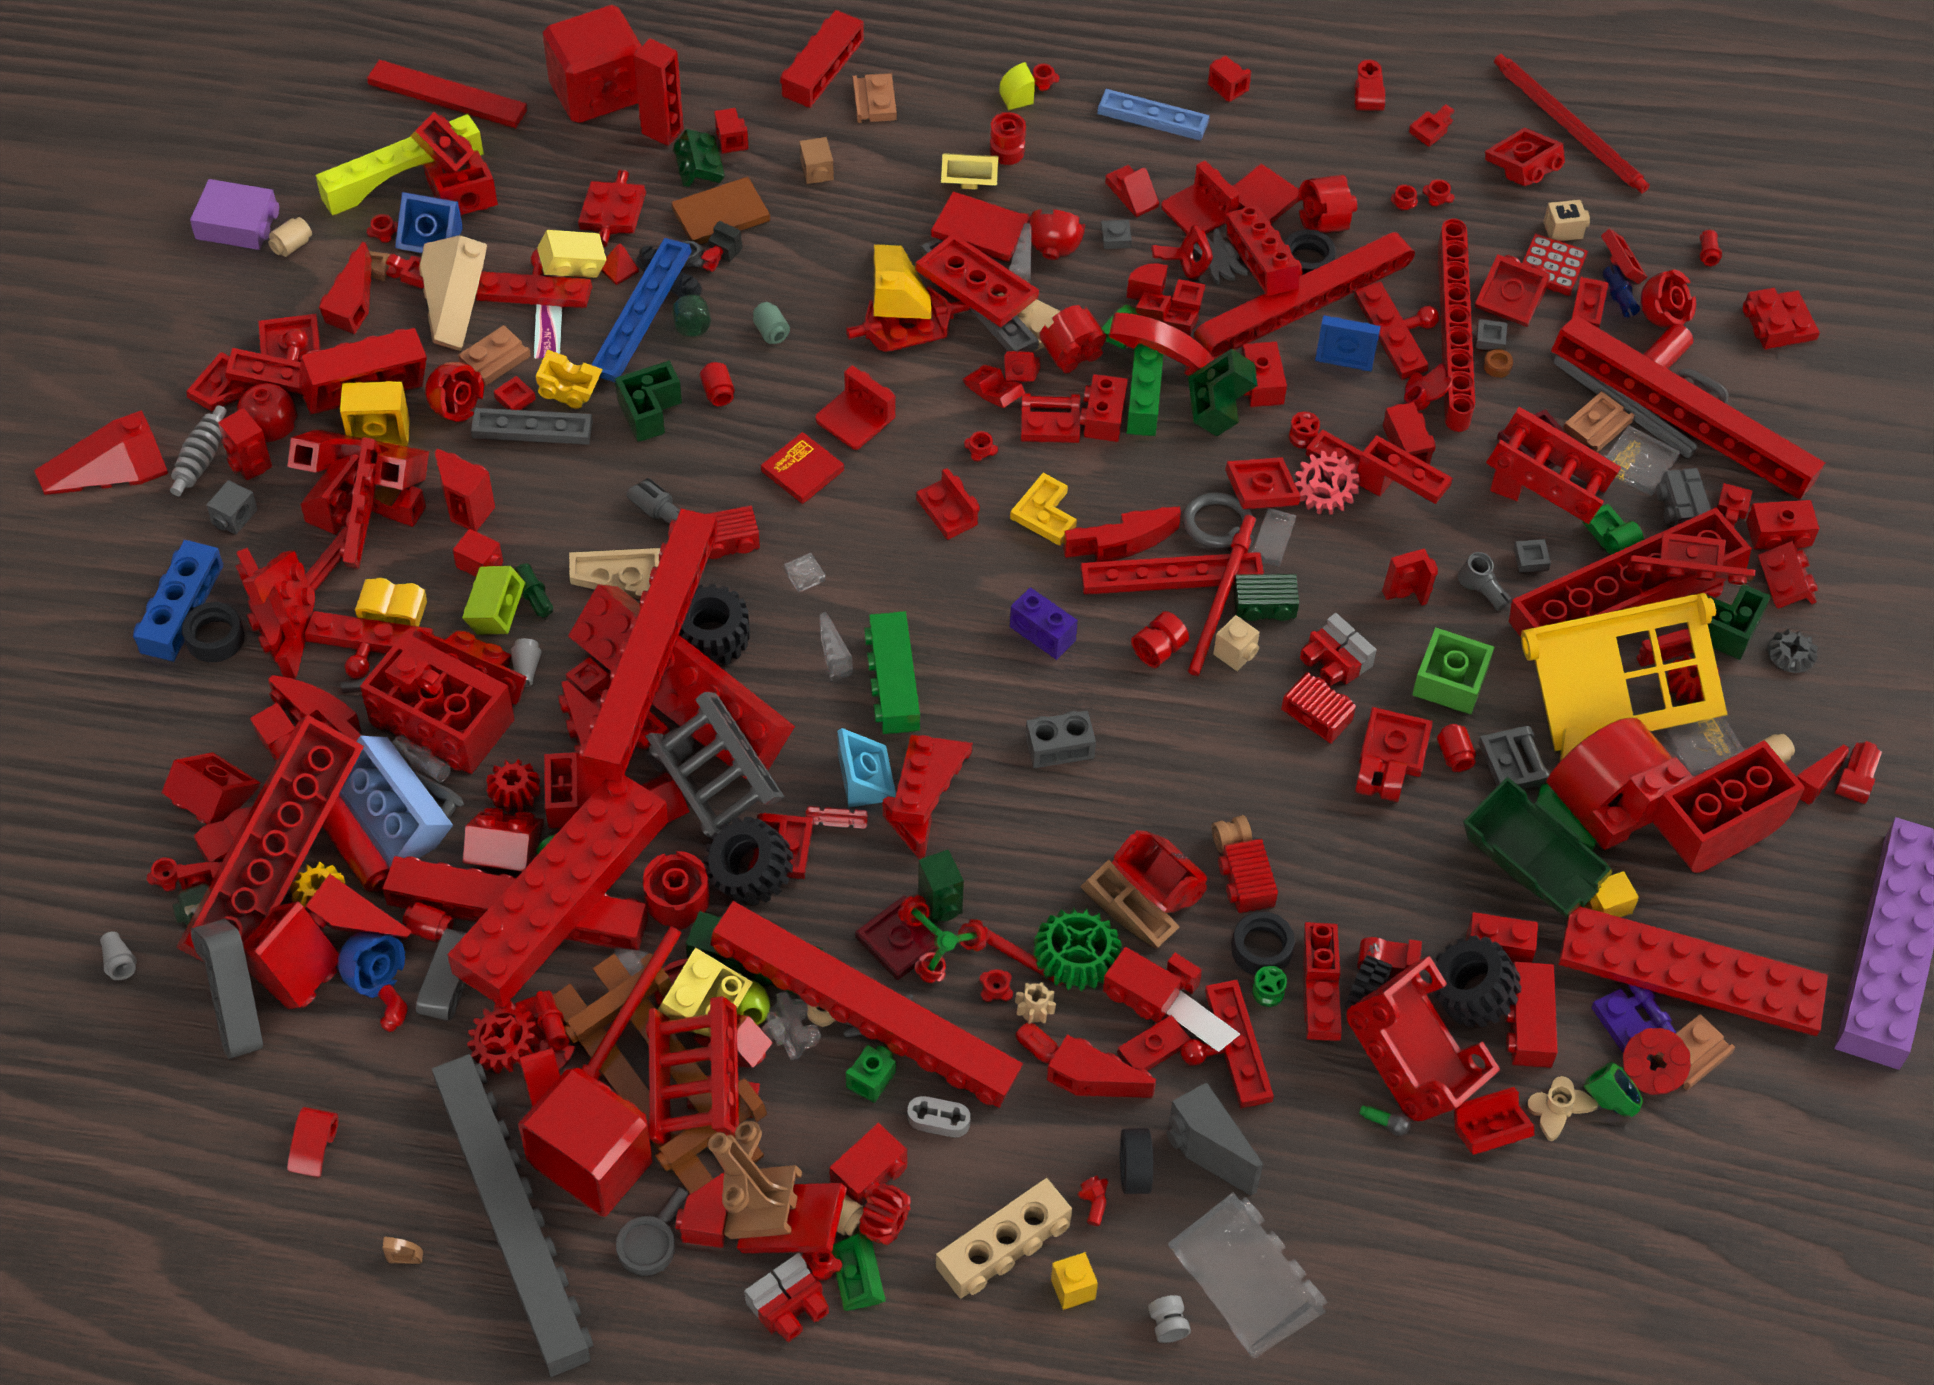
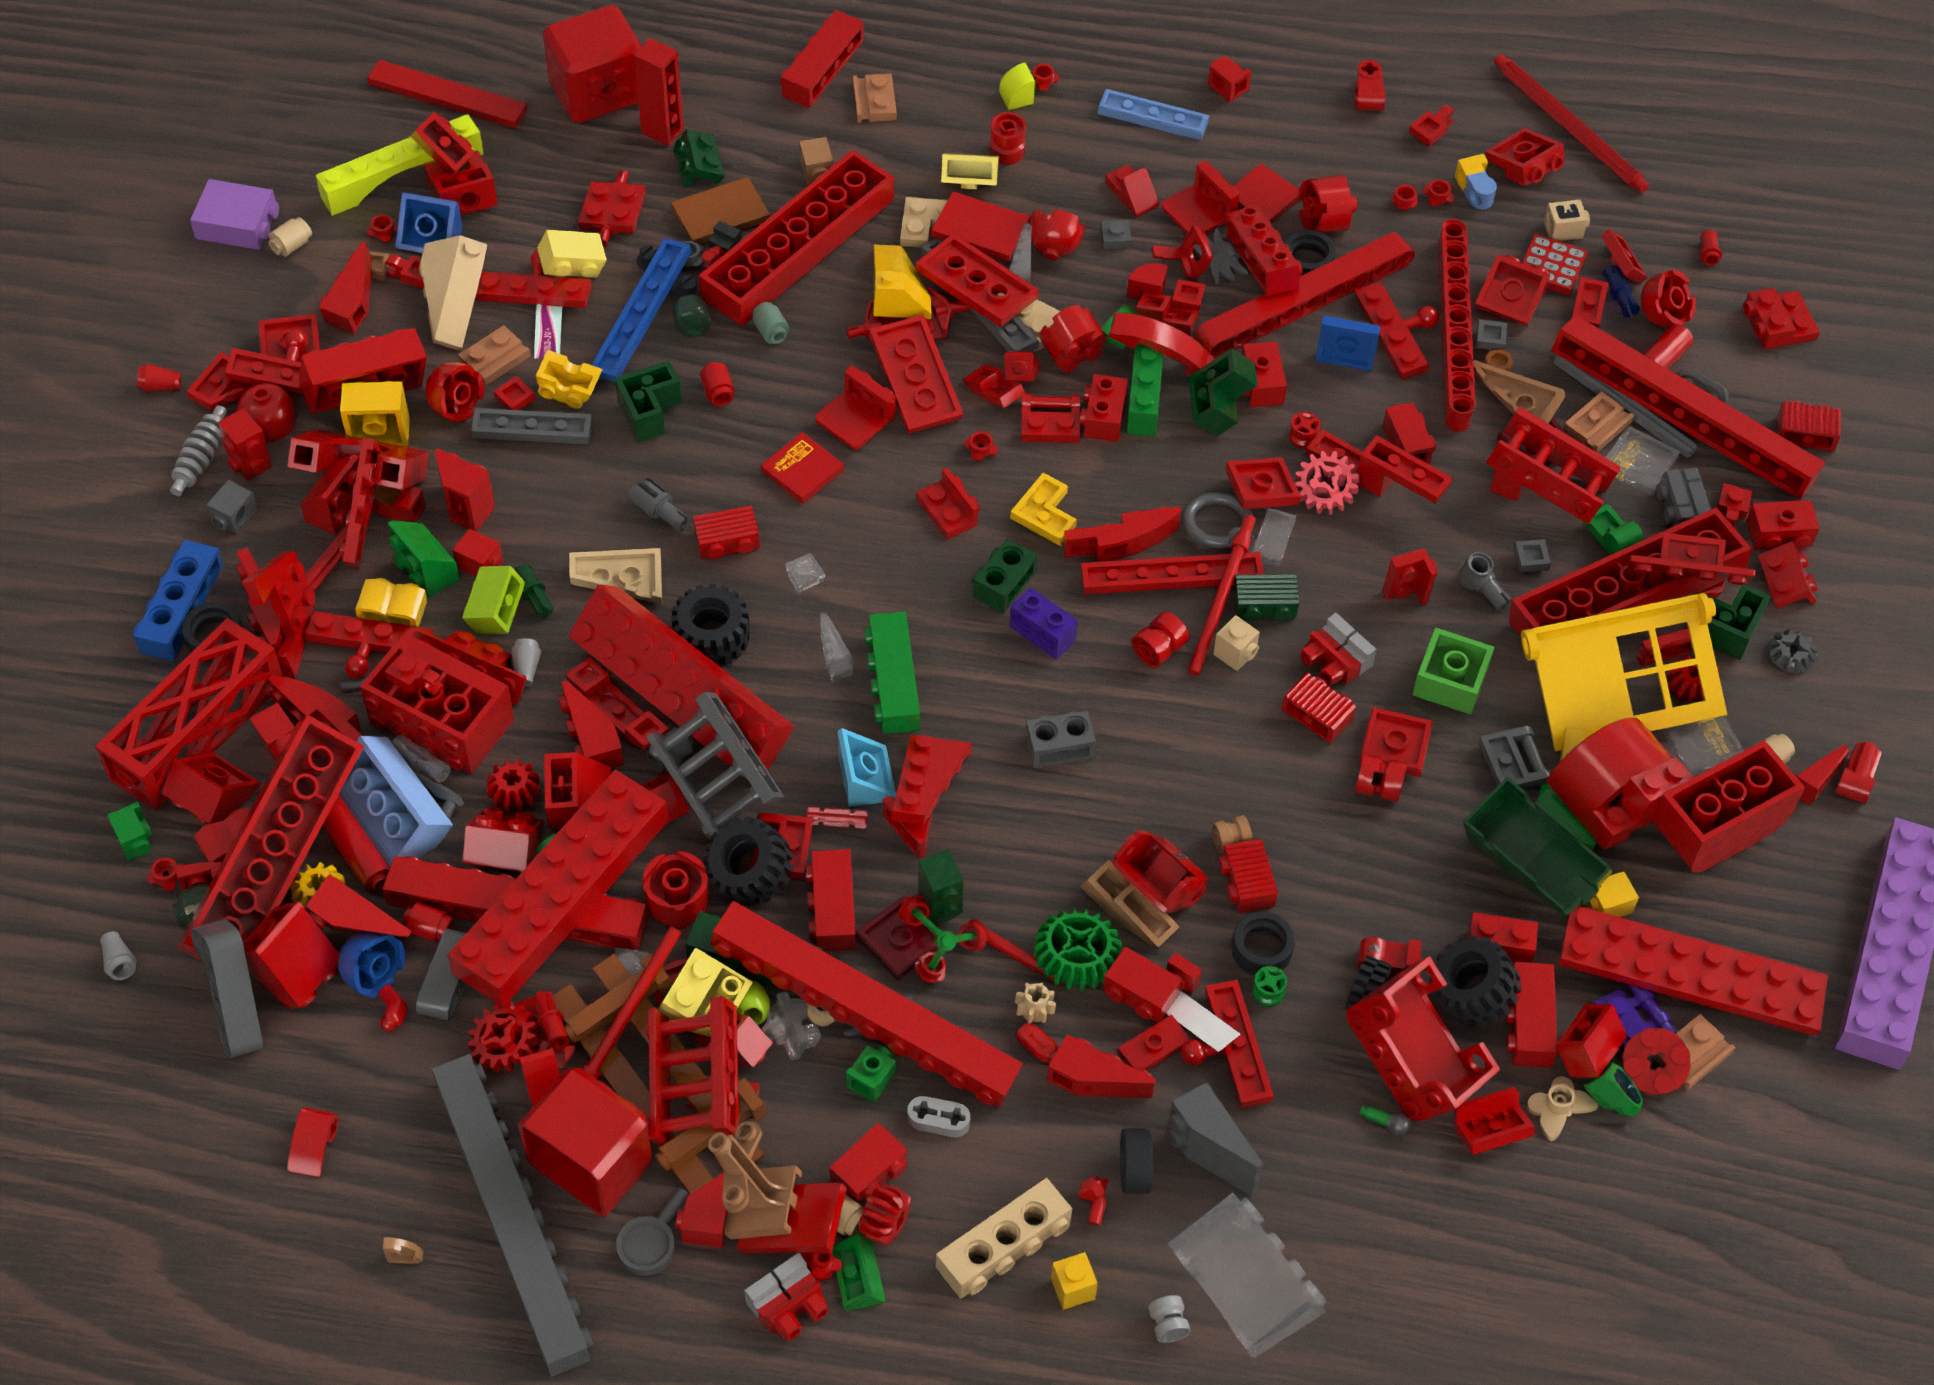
(111, 455): red wedge -> none
(122, 758): none -> red piece
(131, 830): none -> green brick
(157, 378): none -> red cone
(422, 557): none -> green slope
(619, 265): red slope -> none
(649, 646): red brick -> none
(730, 131): red brick -> none
(796, 237): none -> red brick
(831, 900): none -> red brick
(915, 374): none -> red plate
(918, 219): none -> tan plate
(997, 977): red plate -> none
(1008, 579): none -> dark green brick
(1321, 981): red slope -> none
(1428, 388): red plate -> none
(1457, 747): red brick -> none
(1475, 182): none -> leg
(1520, 391): none -> medium nougat wing
(1591, 1040): none -> red brick
(1809, 425): none -> red brick

